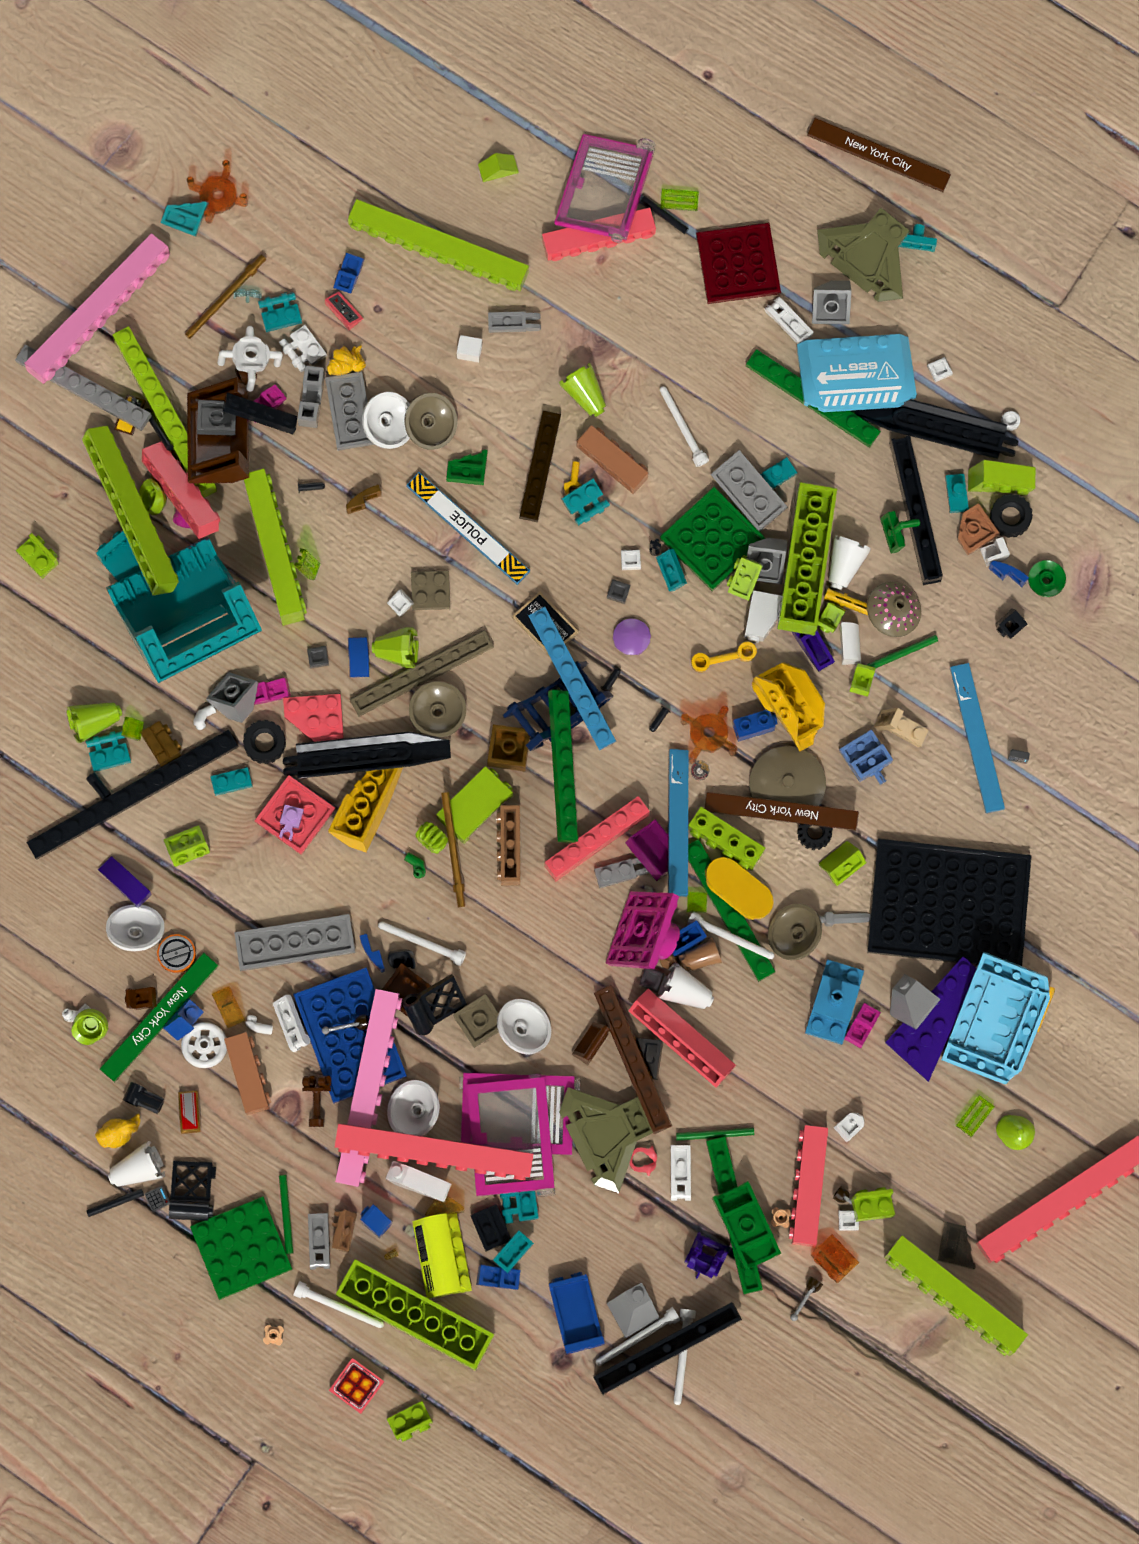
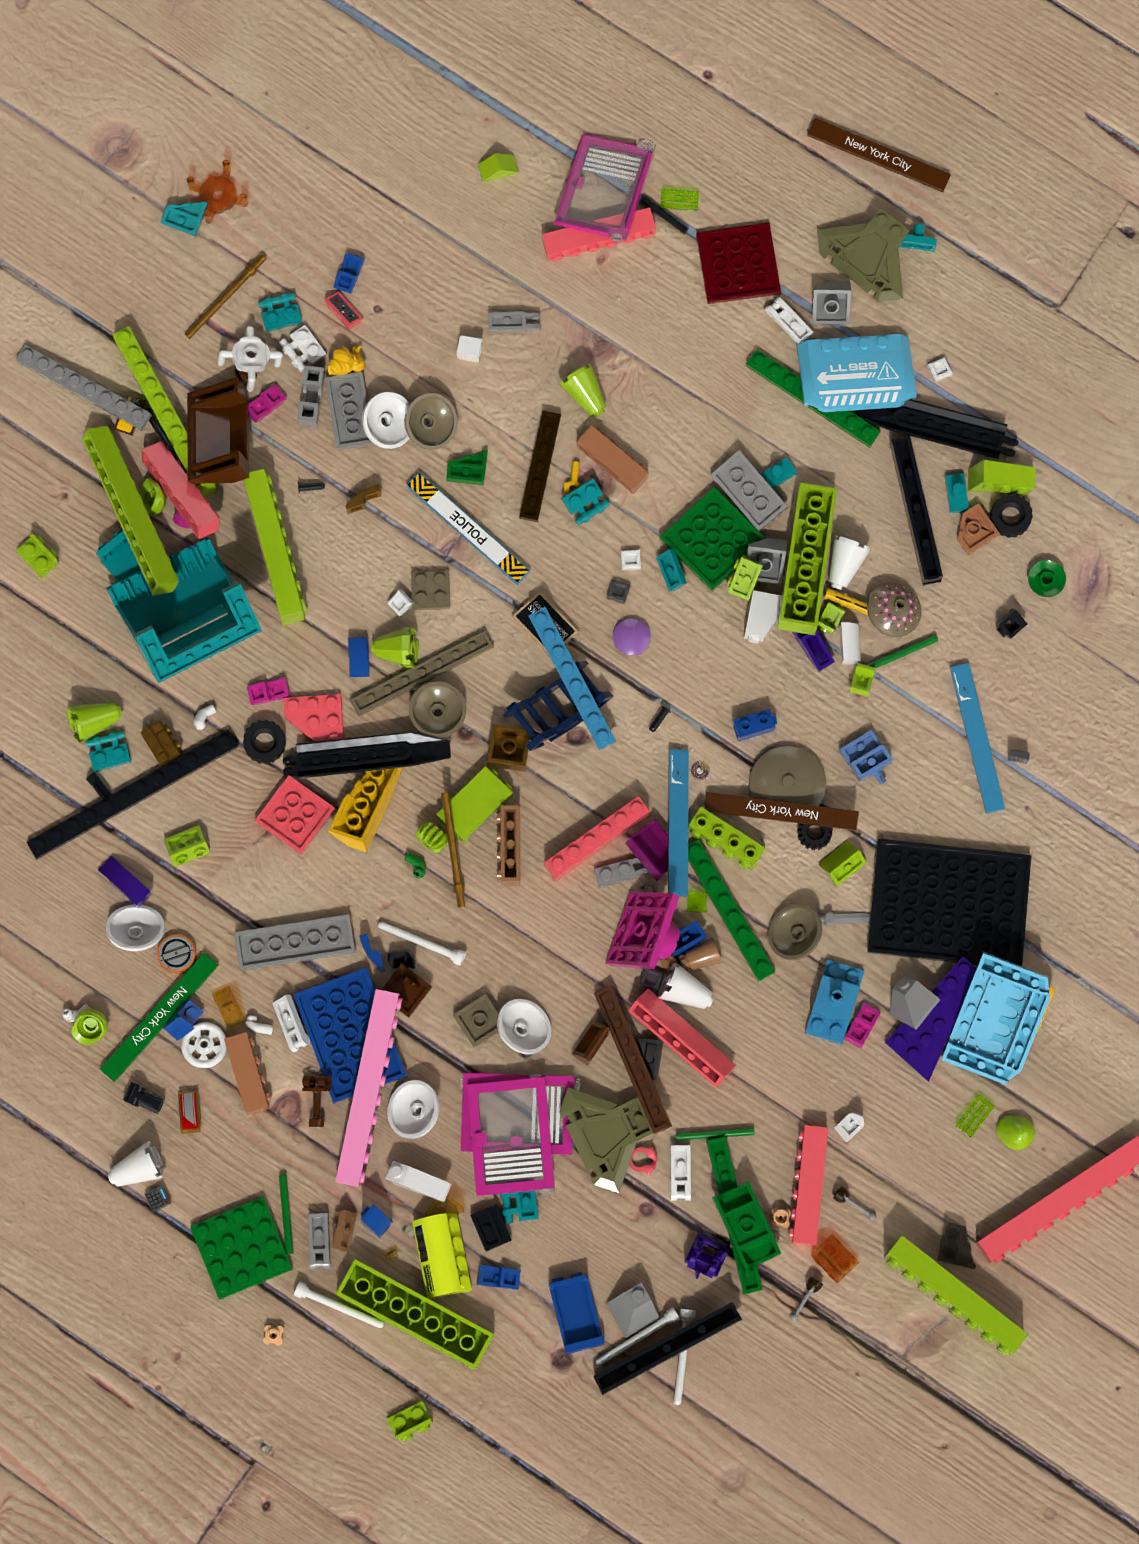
(97, 309): bright pink brick -> none
(115, 1202): black bar -> none
(117, 1132): yellow hair -> none
(132, 728): clear neon green tile -> none
(140, 998): reddish brown bracket -> none
(194, 1206): black piece -> none
(213, 419): dark grey plate -> none
(231, 781): teal plate -> none
(234, 696): light grey slope -> none
(252, 293): clear light blue piece -> none
(260, 413): black plate -> none
(291, 819): lavender plate -> none
(305, 567): clear neon green tile -> none
(317, 657): flat silver tile -> none
(356, 1386): tile -> none
(360, 1022): hinge -> none
(419, 1008): black piece -> none
(433, 1150): coral brick -> none
(438, 245): lime brick -> none
(513, 1251): teal tile -> none
(563, 766): green plate -> none
(611, 680): black piece -> none
(655, 547): black piece -> none
(699, 457): white piece -> none
(700, 661): yellow piece -> none
(704, 743): clear orange plate -> none
(729, 936): white piece -> none
(739, 888): yellow tile -> none
(794, 701): yellow slope -> none
(847, 1221): white tile -> none
(873, 1204): lime bracket -> none
(892, 530): green plate -> none
(901, 726): tan bracket -> none
(995, 552): white panel -> none
(1003, 570): blue slope -> none
(1012, 420): white tile -> none

